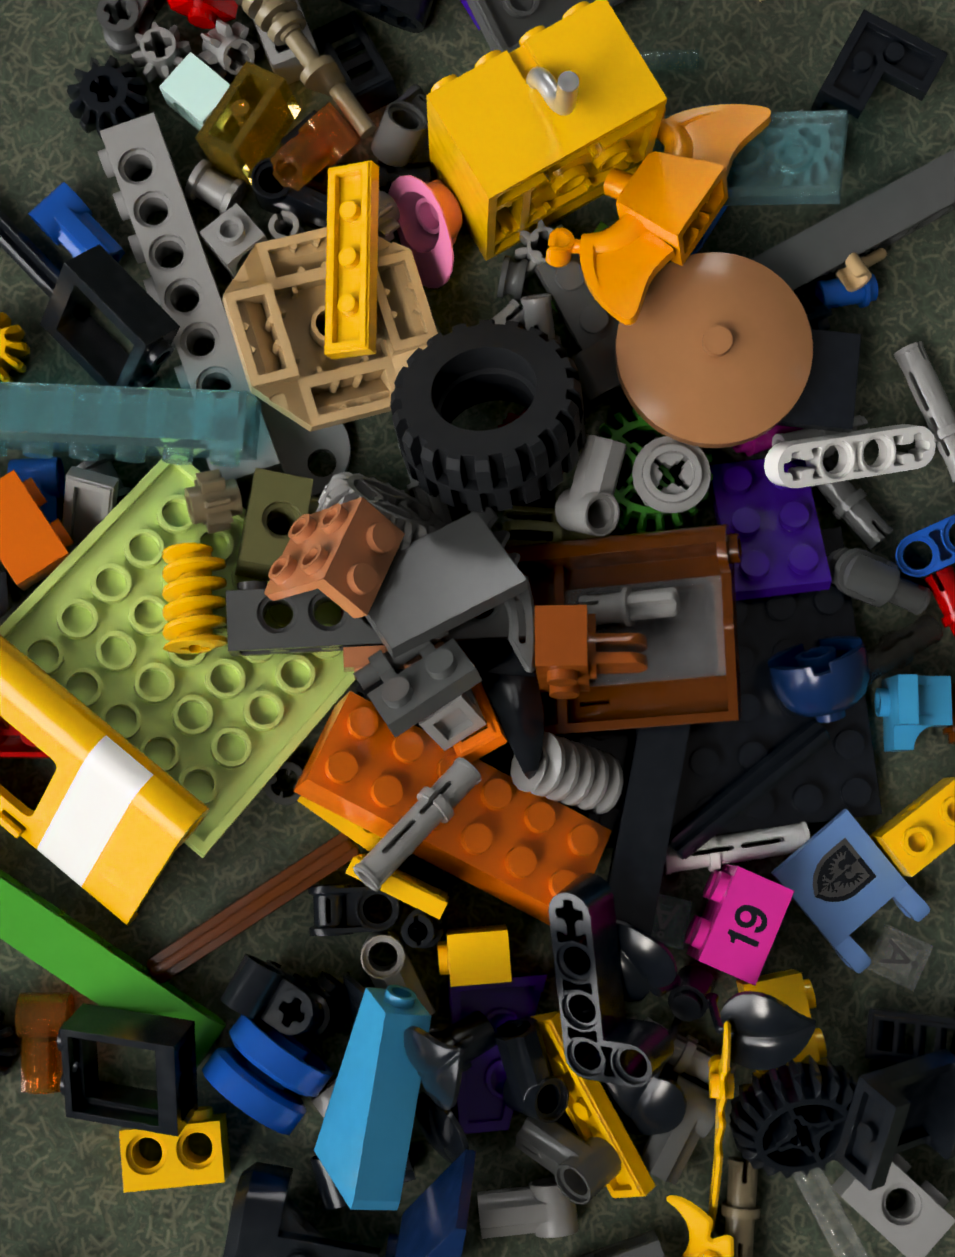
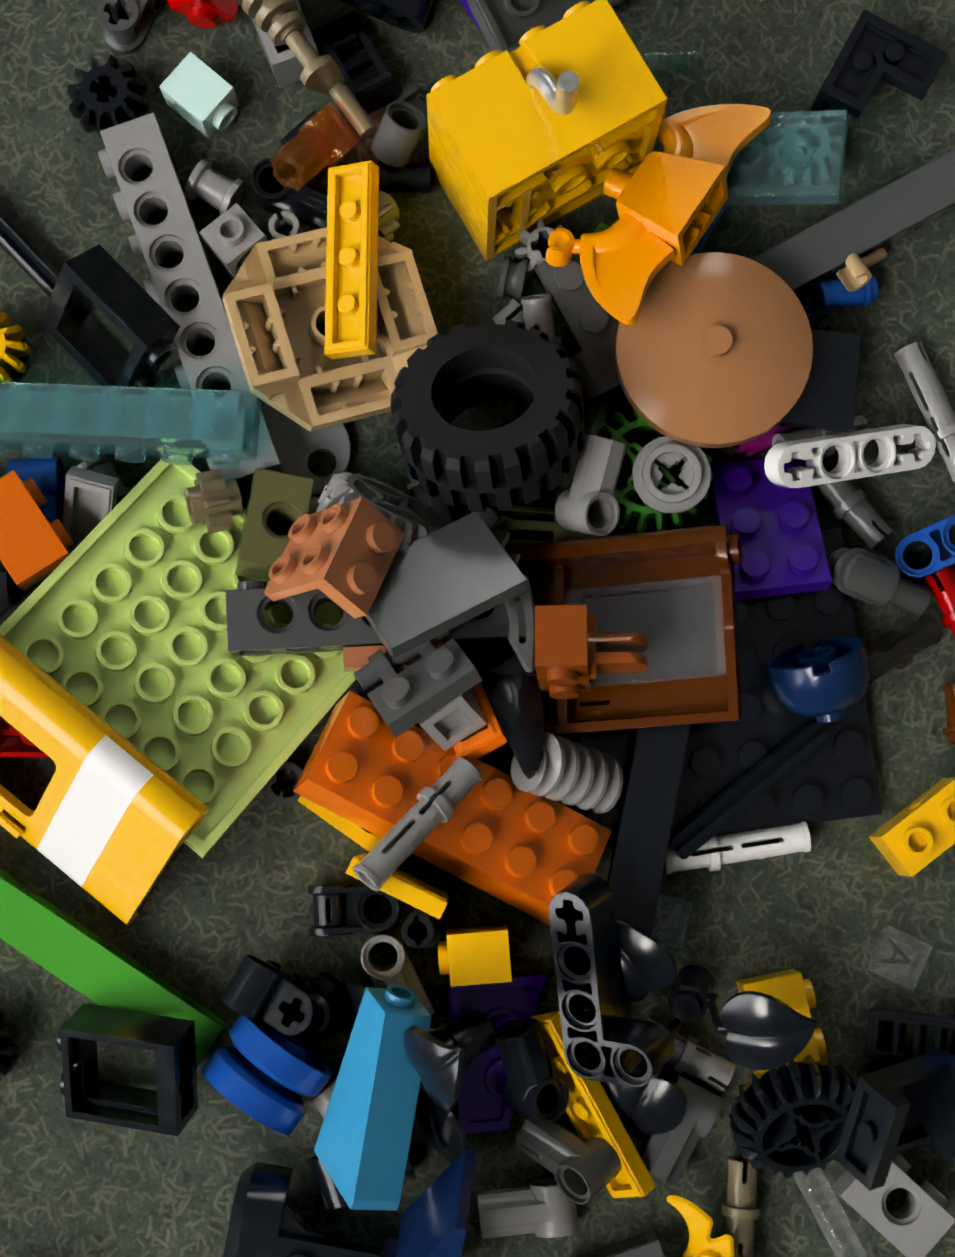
(38, 1023): clear orange piece -> none
(71, 223): blue piece -> none
(155, 40): light grey gear -> none
(178, 1163): yellow brick -> none
(192, 599): yellow piece -> none
(225, 38): light grey gear -> none
(248, 121): clear yellow brick -> none
(252, 907): reddish brown axle -> none
(428, 225): piece -> none
(632, 605): light grey axle -> none
(721, 1088): yellow piece -> none
(738, 922): dark pink brick -> none
(842, 882): medium blue flag -> none
(911, 705): dark azure brick -> none

